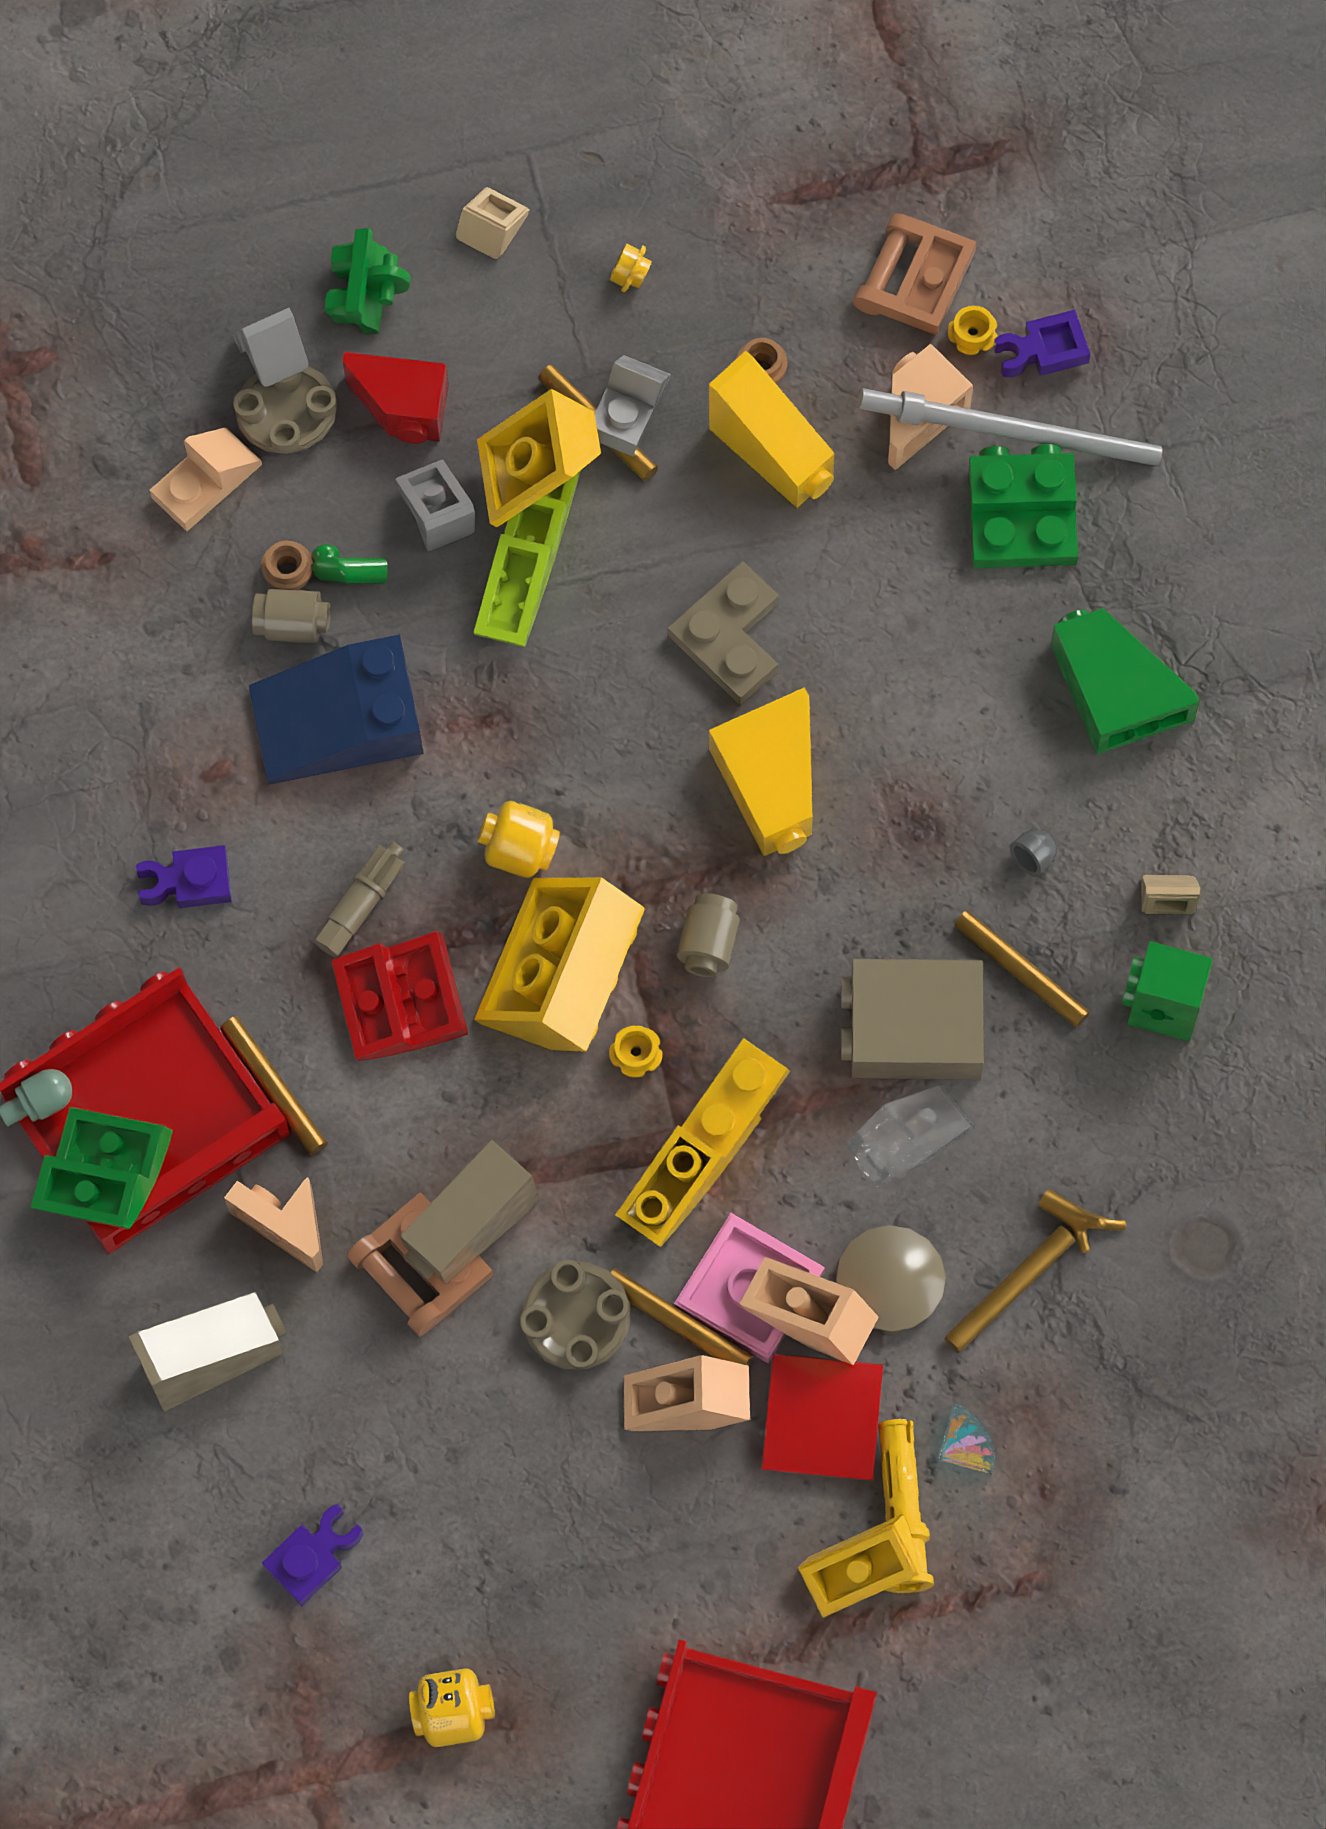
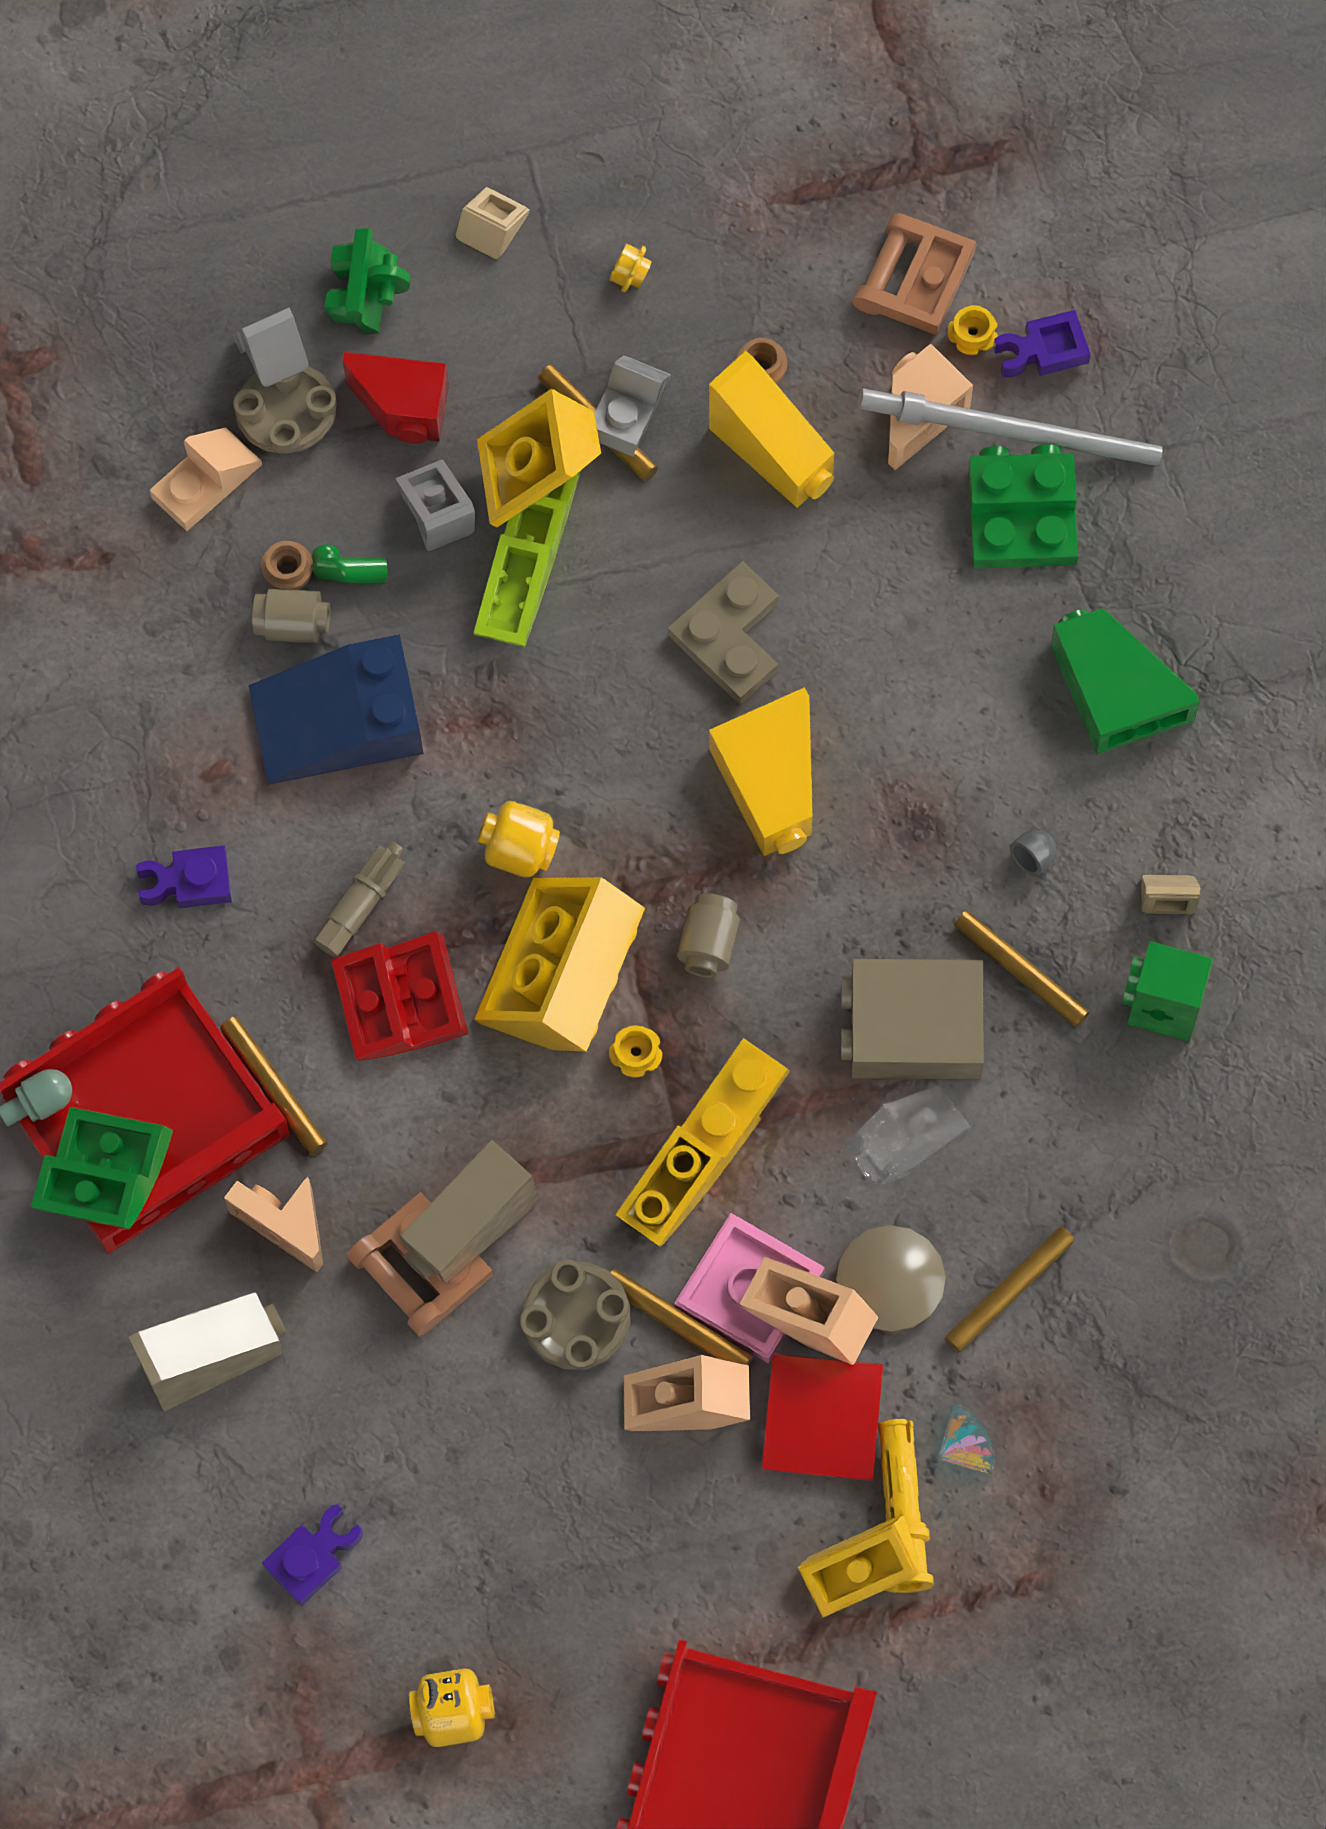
(1077, 1218): pearl gold bar -> none

